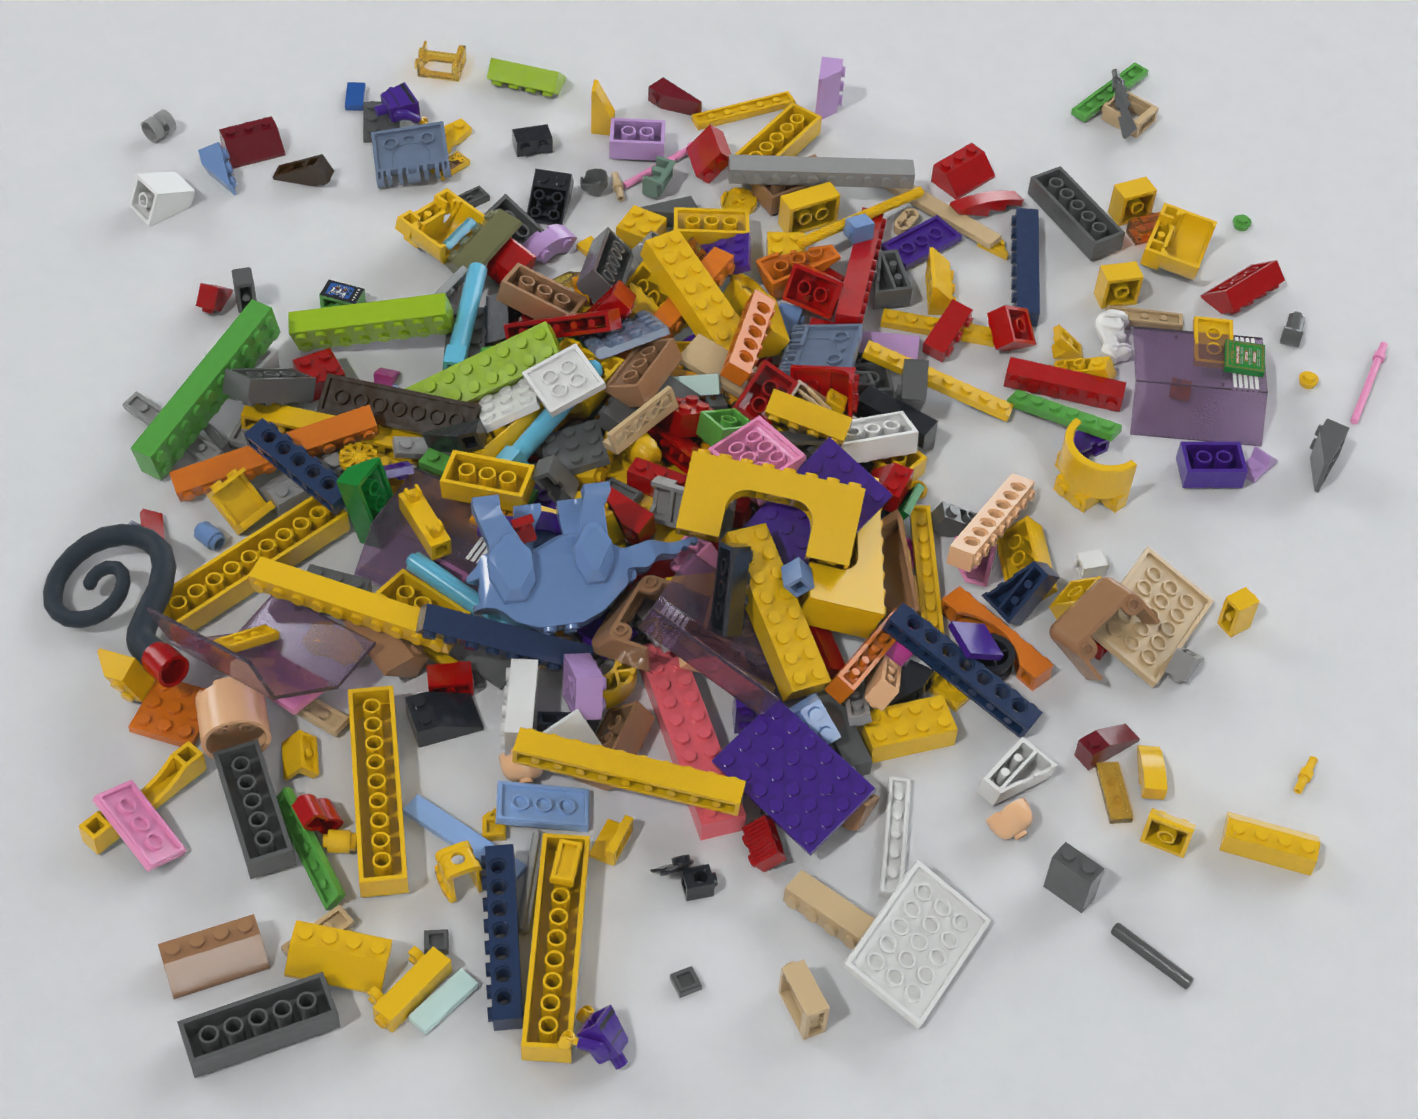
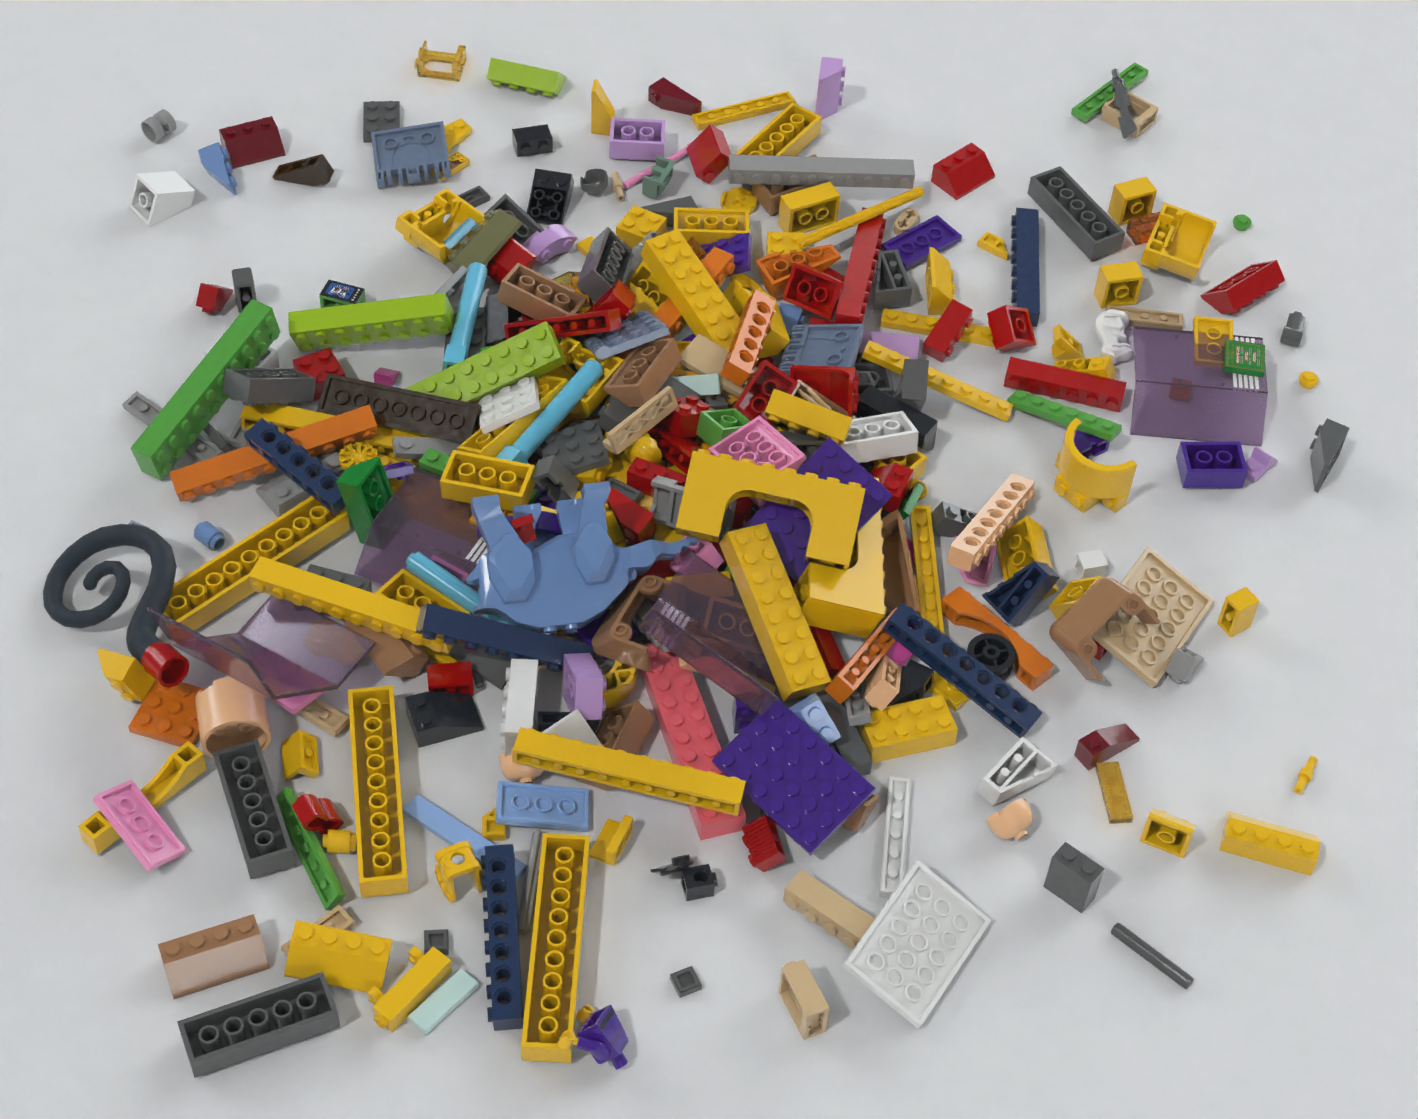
(152, 520): red tile -> none
(238, 501): yellow panel -> none
(248, 638): yellow tile -> none
(355, 96): blue tile -> none
(400, 105): dark purple torso -> none
(425, 523): yellow brick -> none
(461, 437): black slope -> none
(564, 380): white plate -> none
(566, 862): yellow tile -> none
(730, 589): black slope -> none
(797, 577): medium blue brick -> none
(836, 401): yellow tile -> none
(859, 228): medium blue brick -> none
(960, 222): tan tile -> none
(975, 641): dark purple tile -> none
(982, 203): red slope -> none
(1151, 772): yellow slope -> none
(1378, 359): bright pink bar -> none

